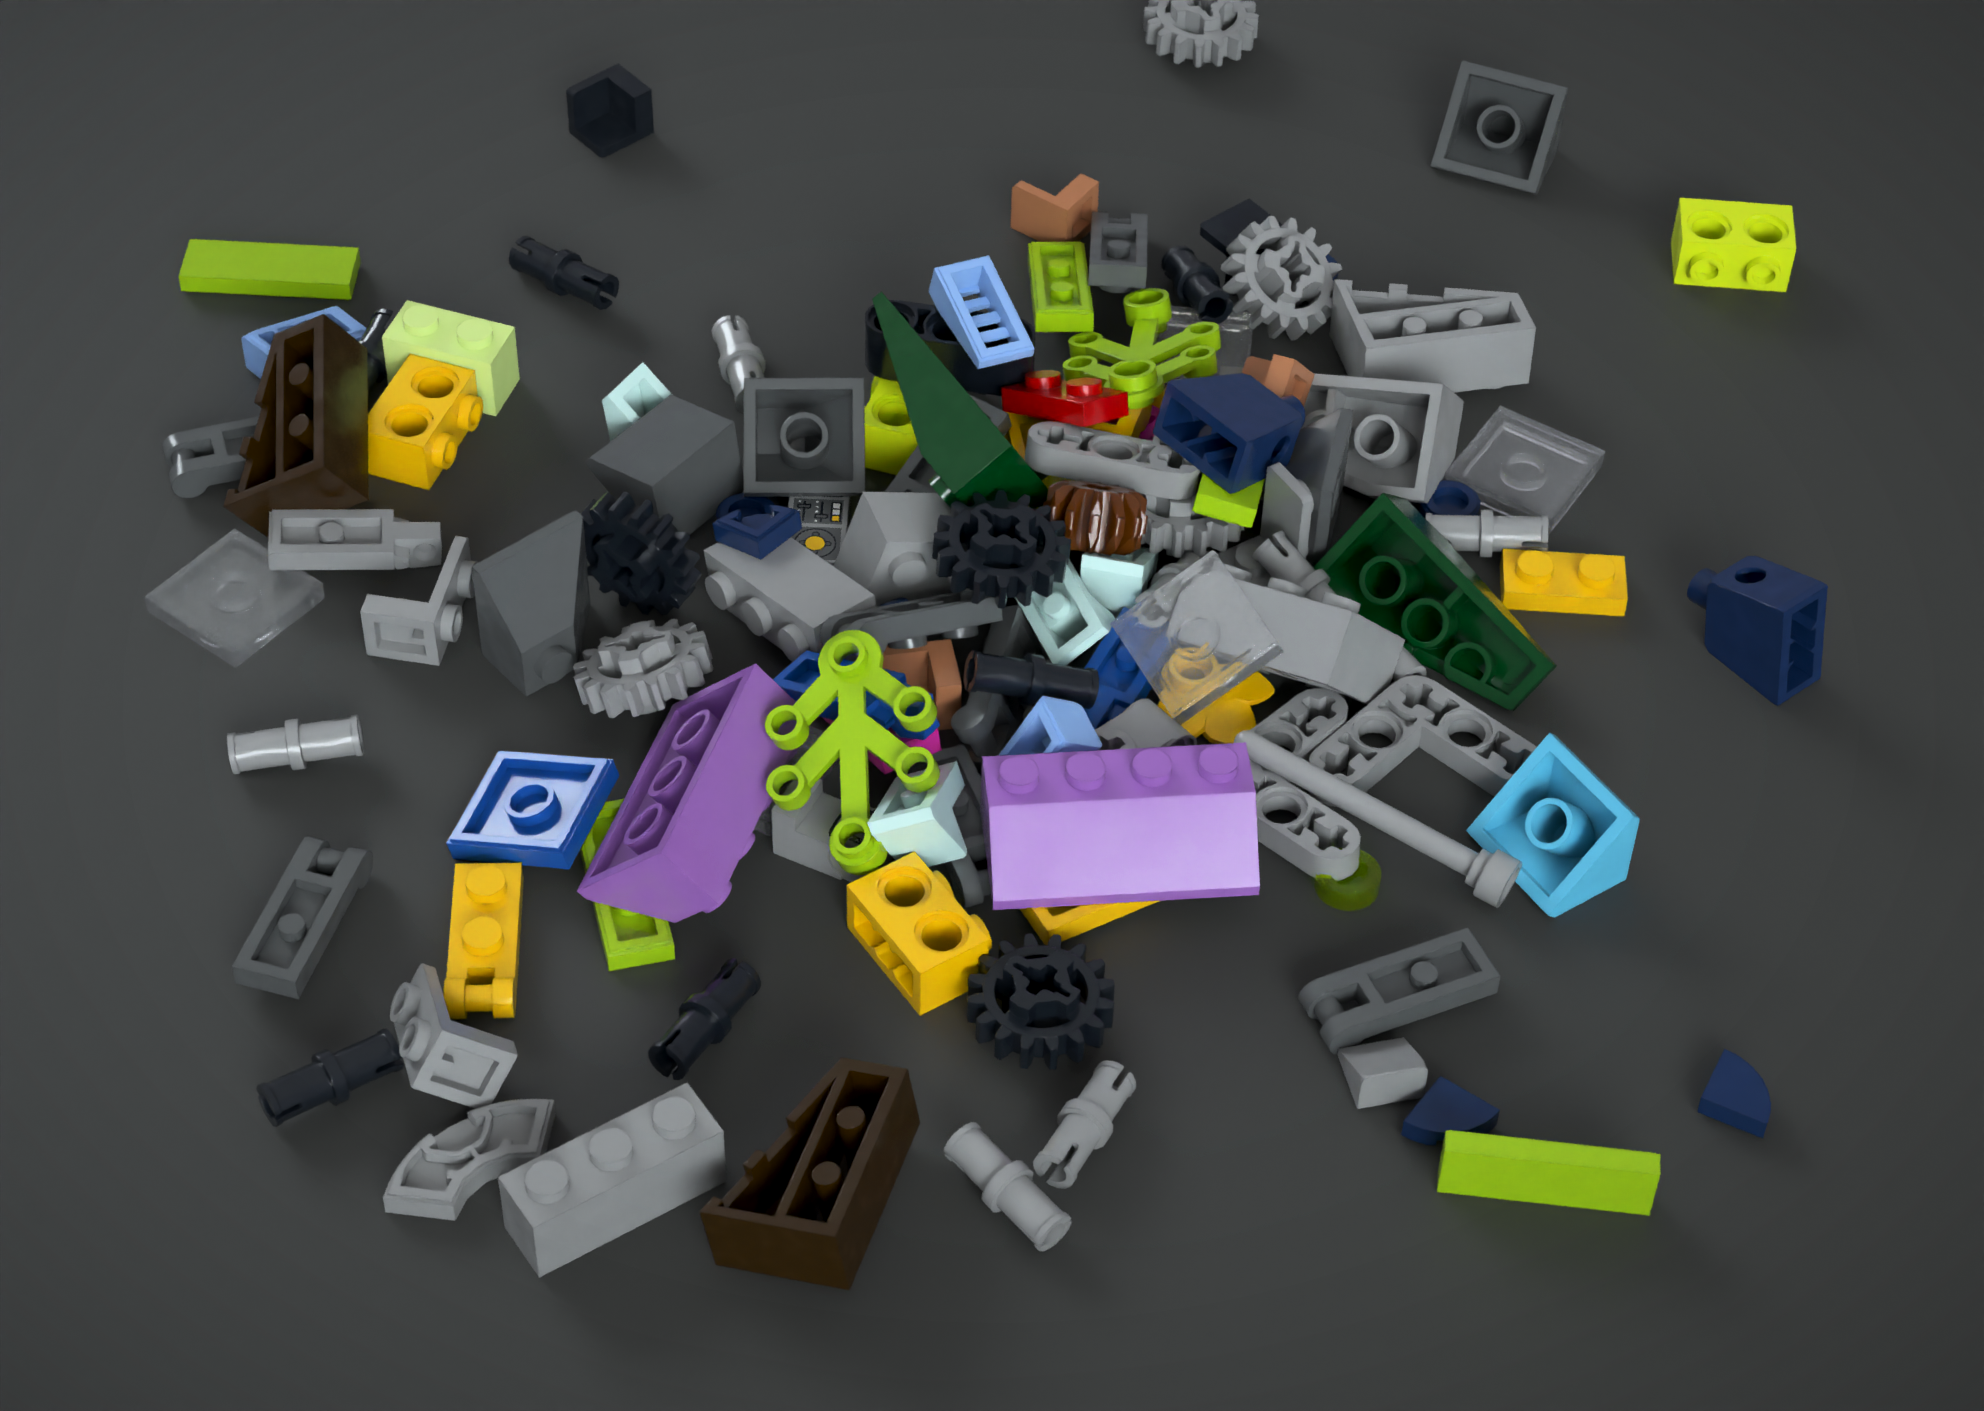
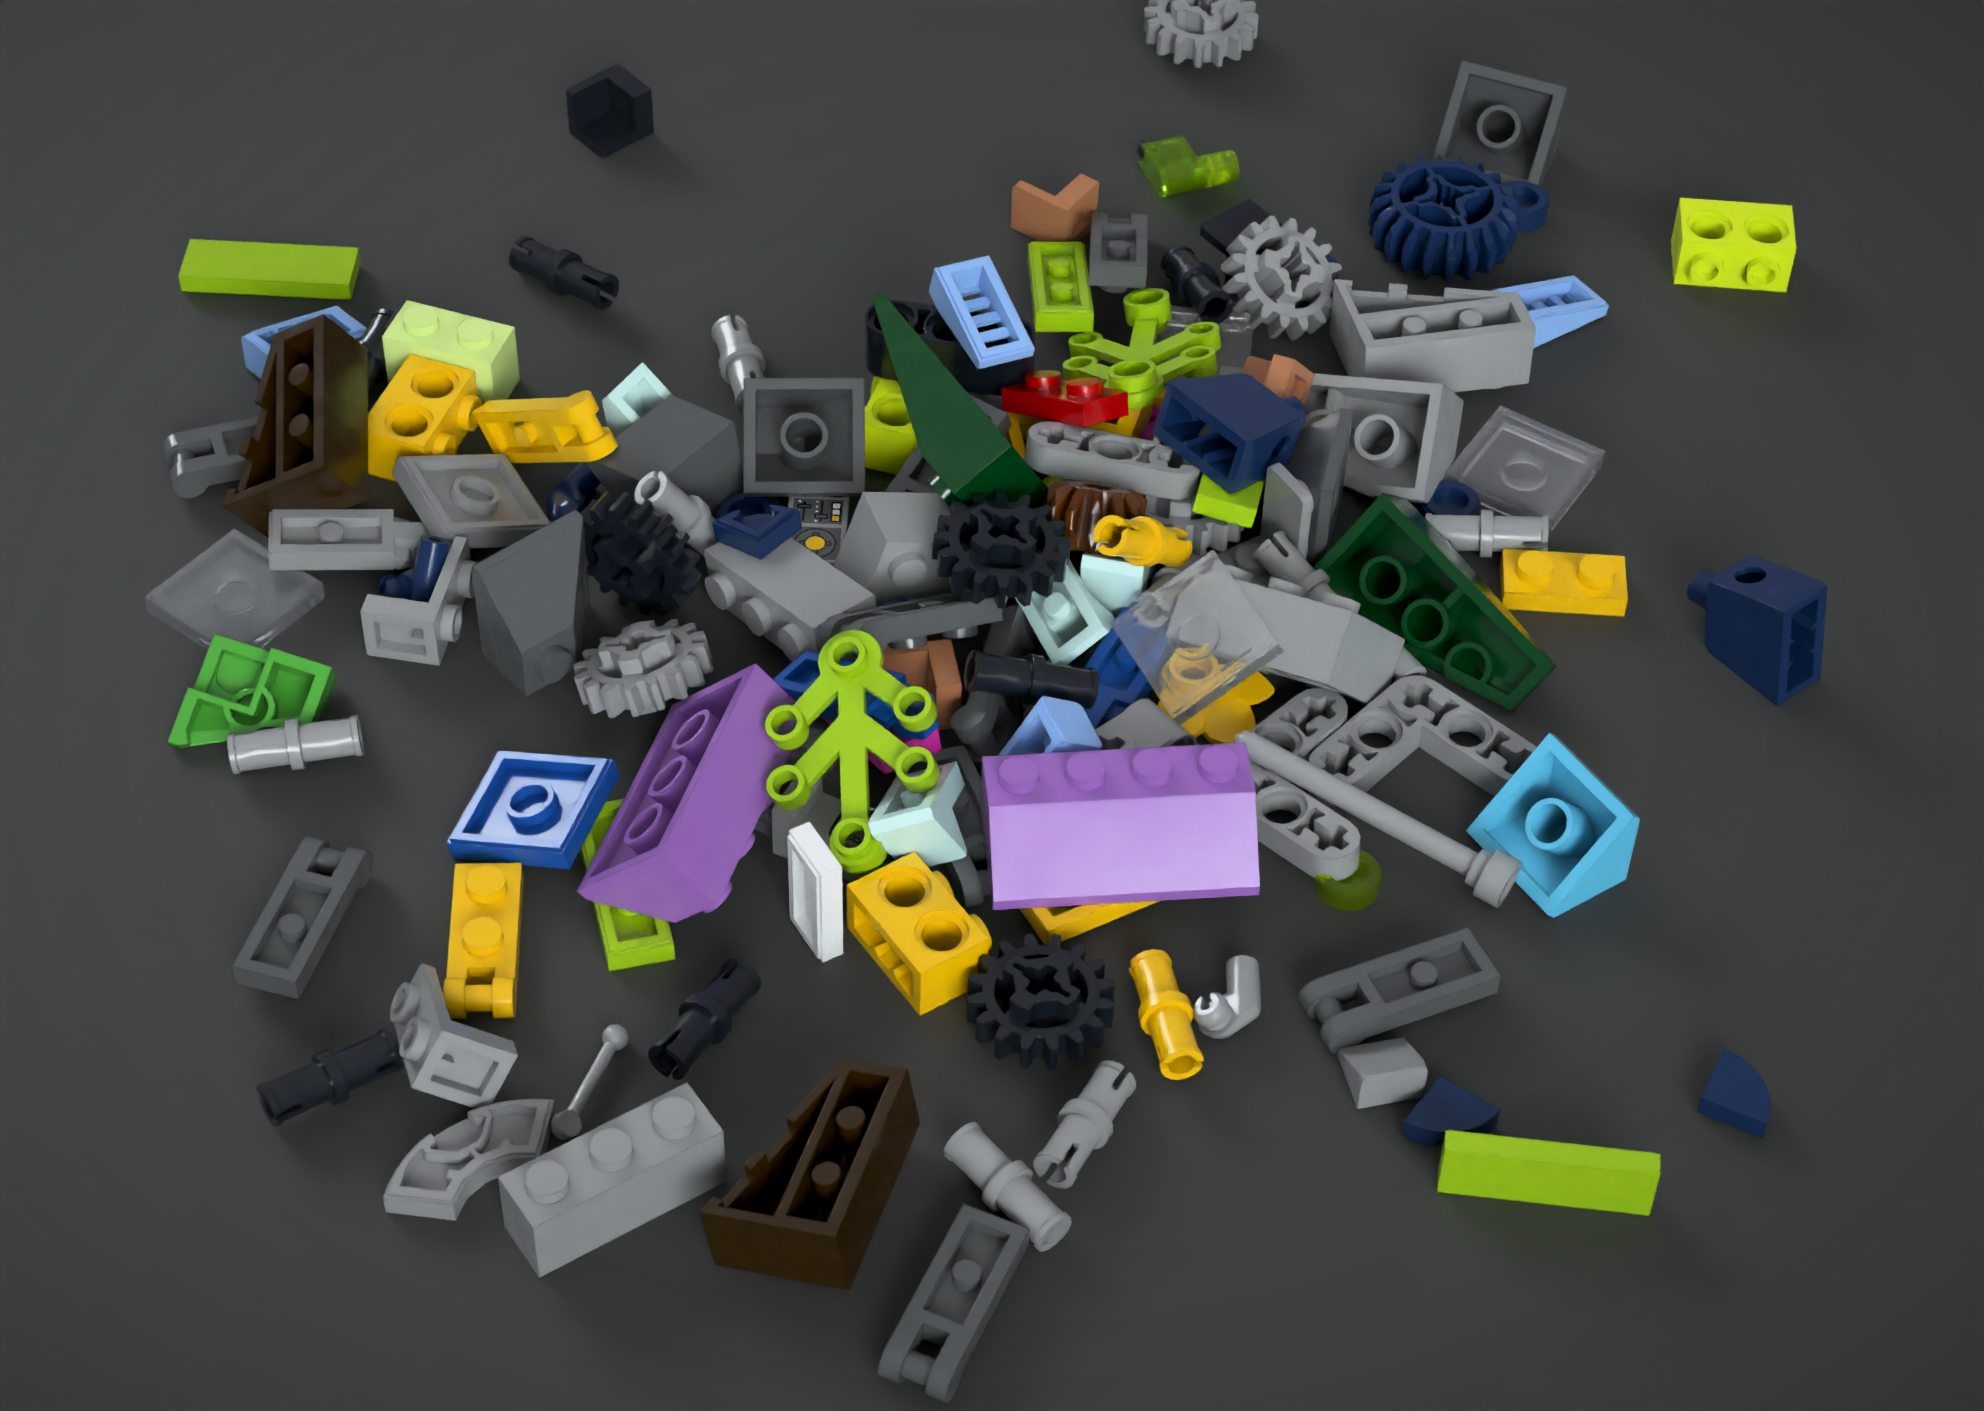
(249, 692): none -> bright green slope
(420, 581): none -> dark blue arm
(470, 498): none -> light grey tile
(546, 429): none -> yellow plate
(568, 1123): none -> light grey hinge
(571, 492): none -> dark blue arm
(688, 511): none -> light grey pin
(815, 892): none -> white tile
(954, 1301): none -> dark grey plate
(1142, 541): none -> yellow pin
(1165, 1014): none -> yellow pin
(1175, 168): none -> clear neon green piece
(1235, 1008): none -> light grey arm
(1443, 218): none -> dark blue gear
(1532, 205): none -> dark blue tile
(1552, 314): none -> light blue slope

